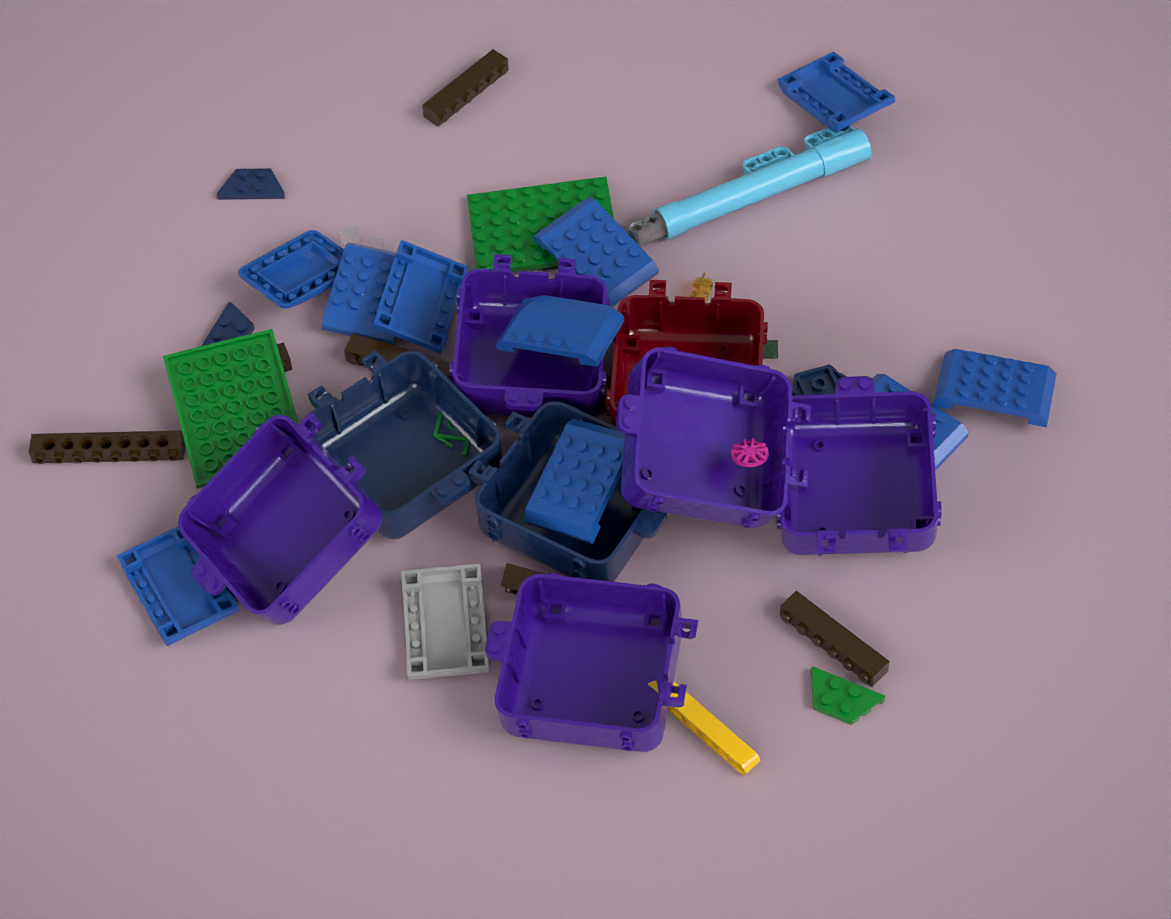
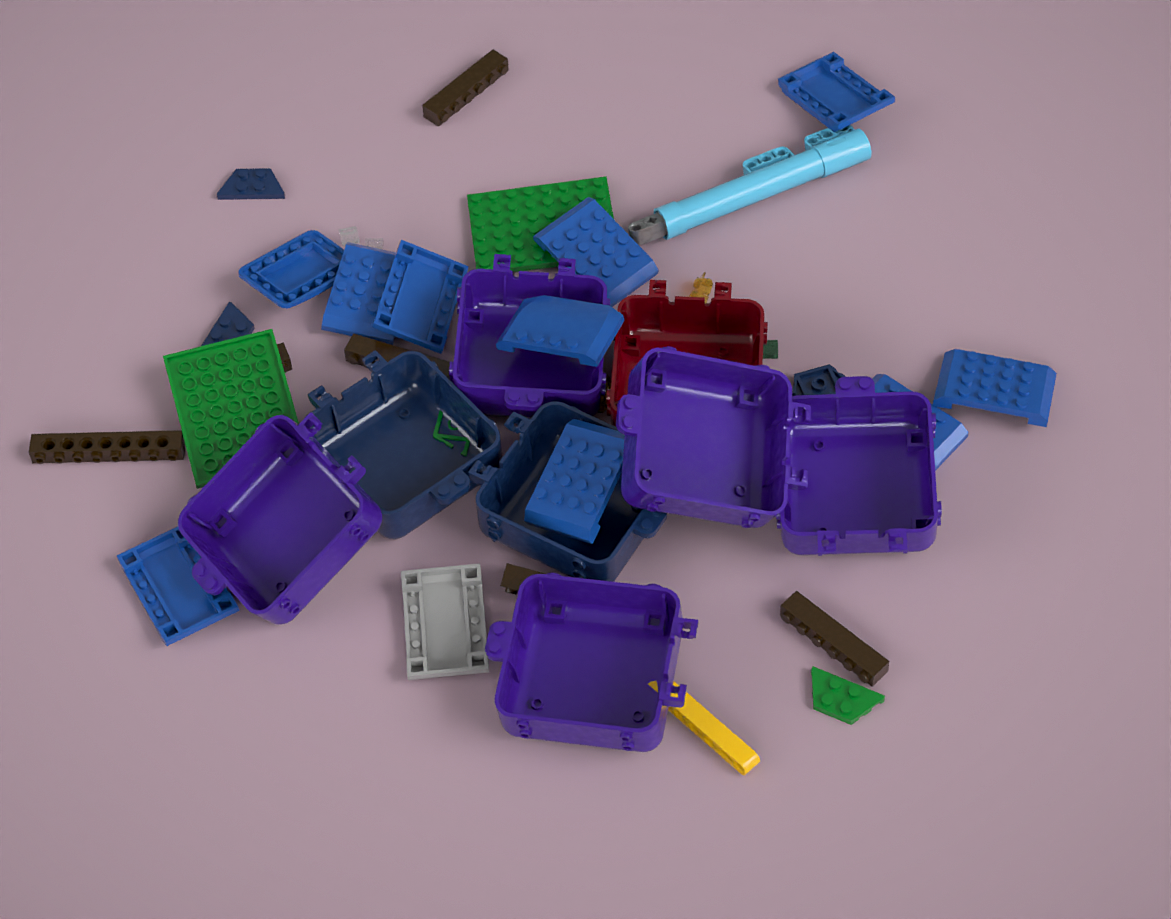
(749, 453): dark pink wheel -> none

